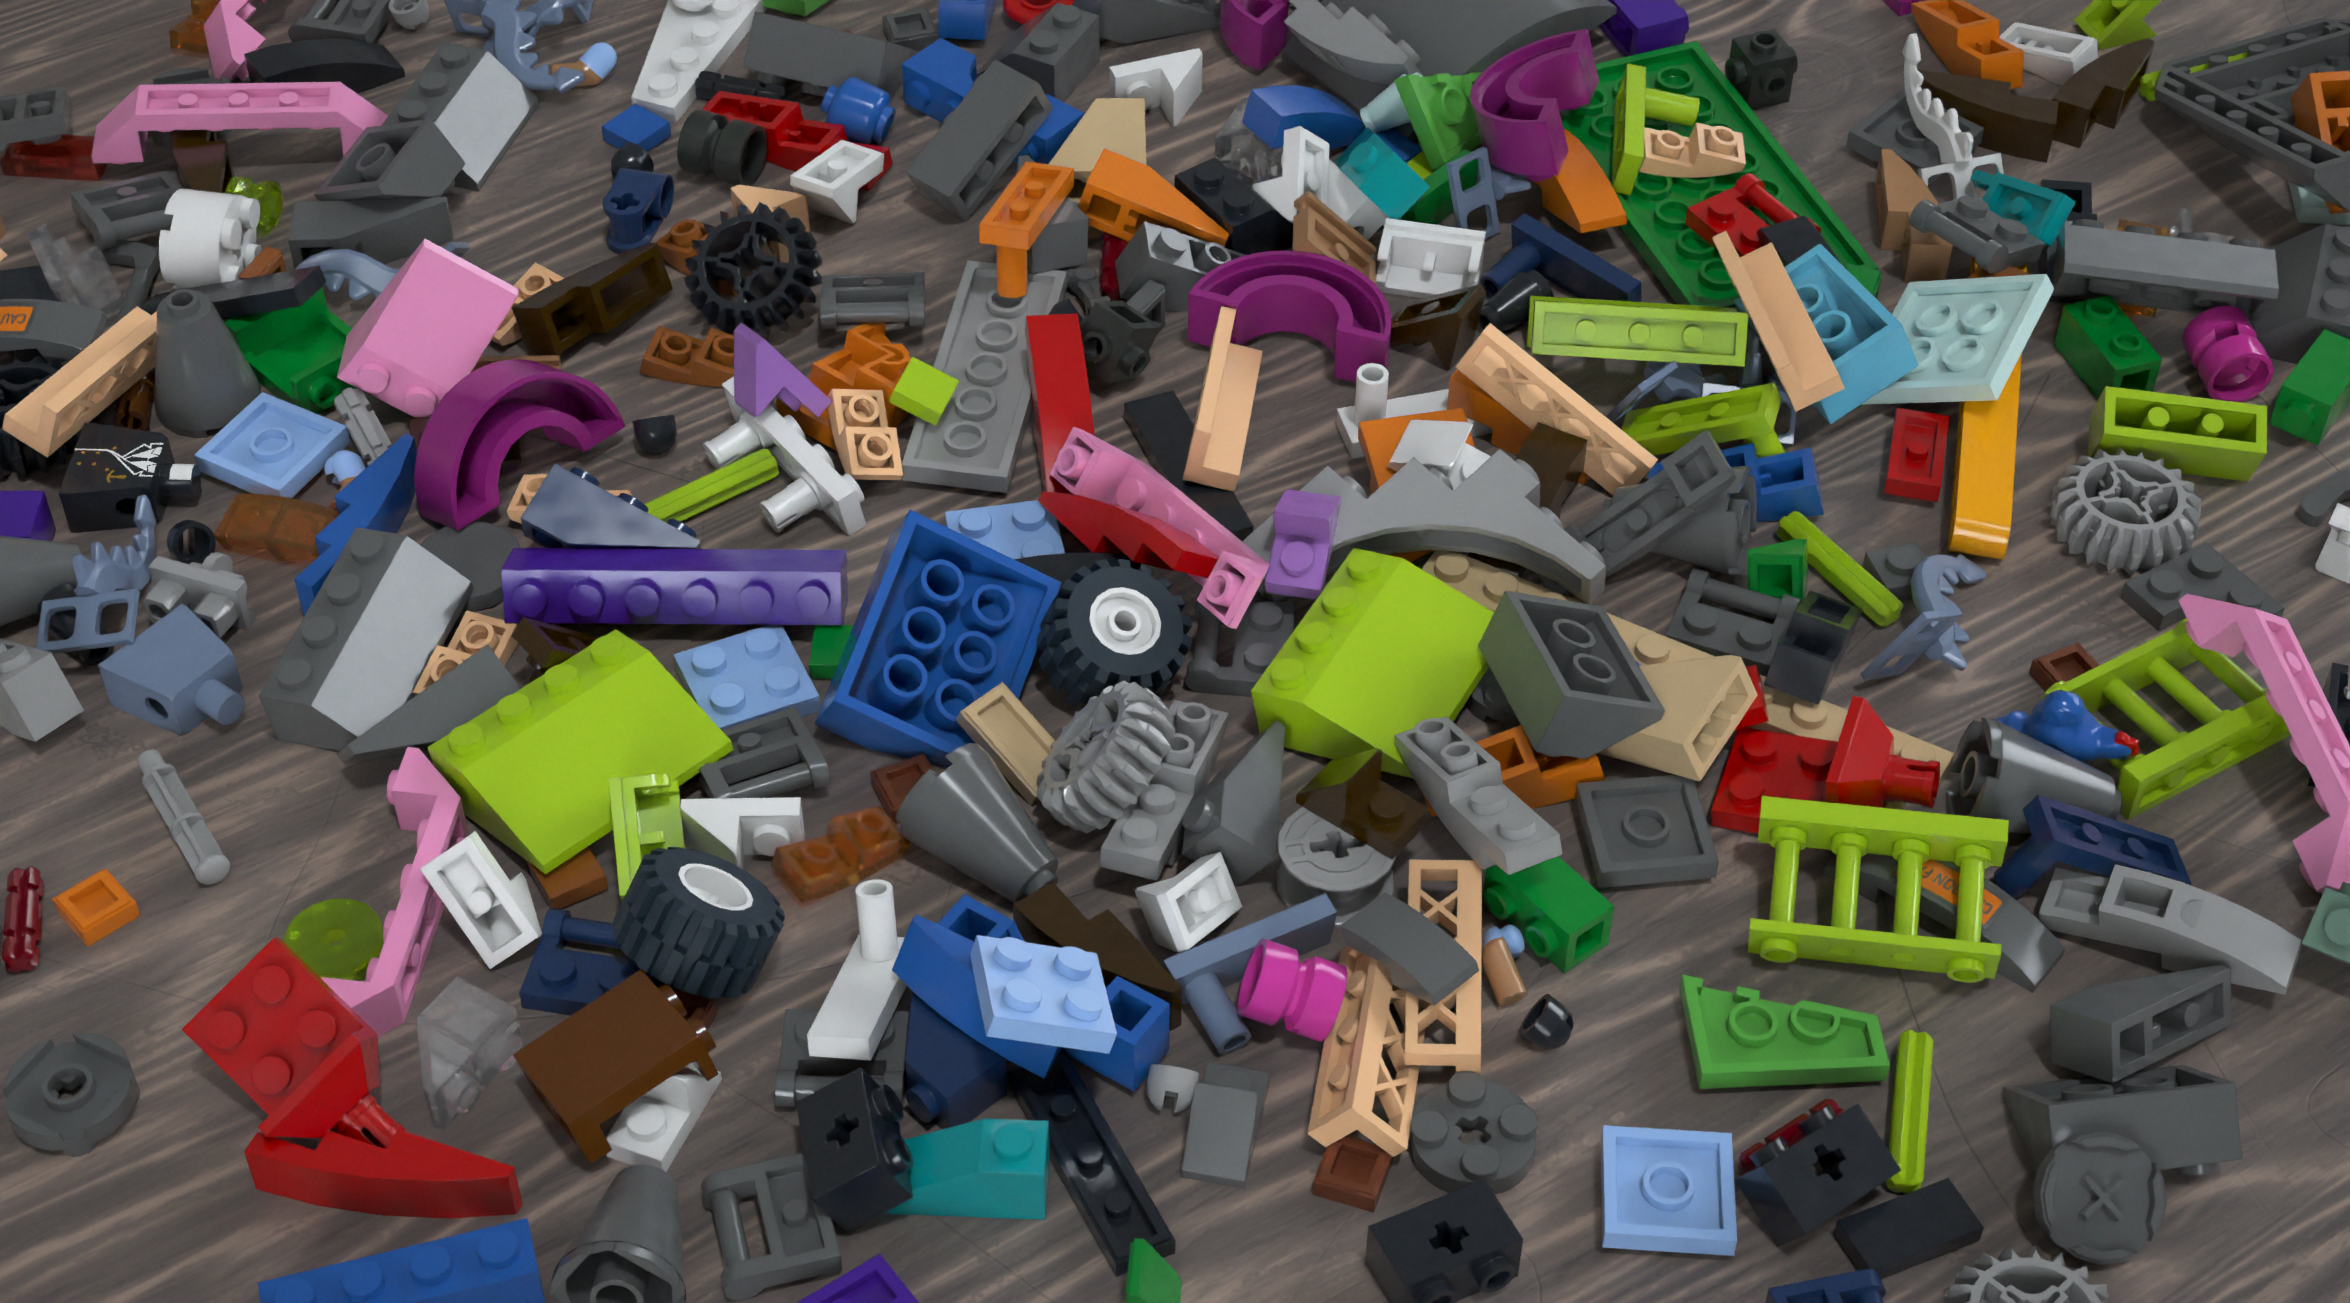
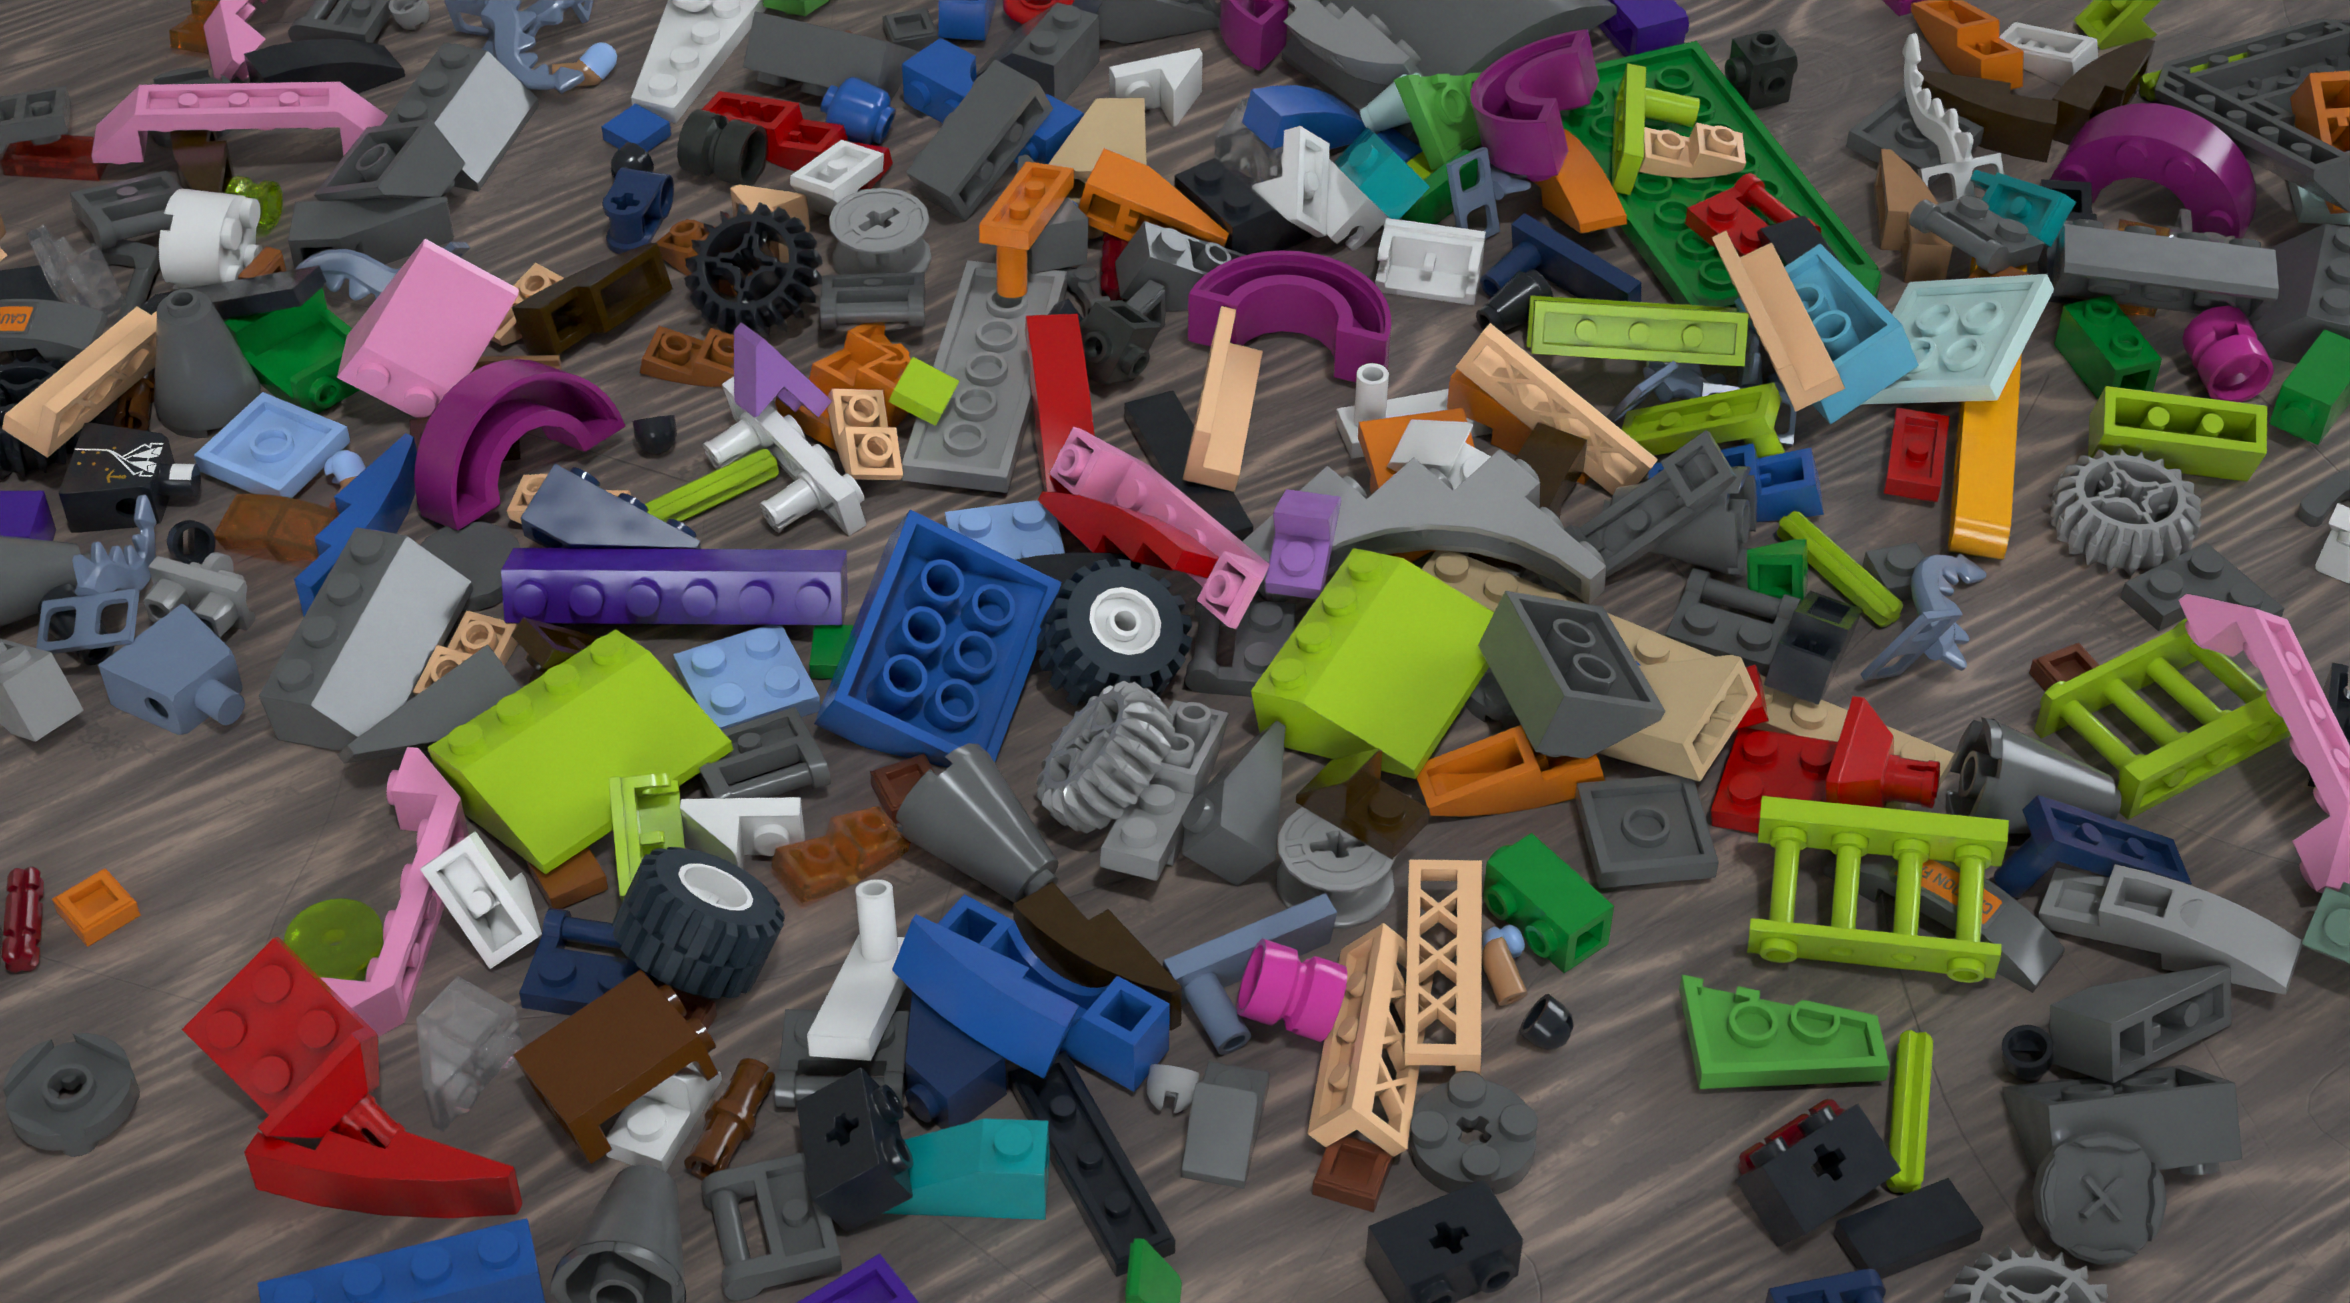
(183, 819): light grey piece -> none
(361, 424): light grey axle -> none
(710, 83): black axle -> none
(730, 1118): none -> reddish brown pin
(861, 233): none -> light grey piece
(1009, 736): tan tile -> none
(1042, 994): light blue plate -> none
(1190, 904): white slope -> none
(1326, 234): medium nougat plate -> none
(1412, 946): dark grey slope -> none
(1443, 319): dark brown slope -> none
(1472, 801): light grey slope -> none
(1668, 1190): light blue plate -> none
(2027, 1052): none -> black hinge
(2069, 727): blue animal -> none
(2173, 150): none -> magenta brick

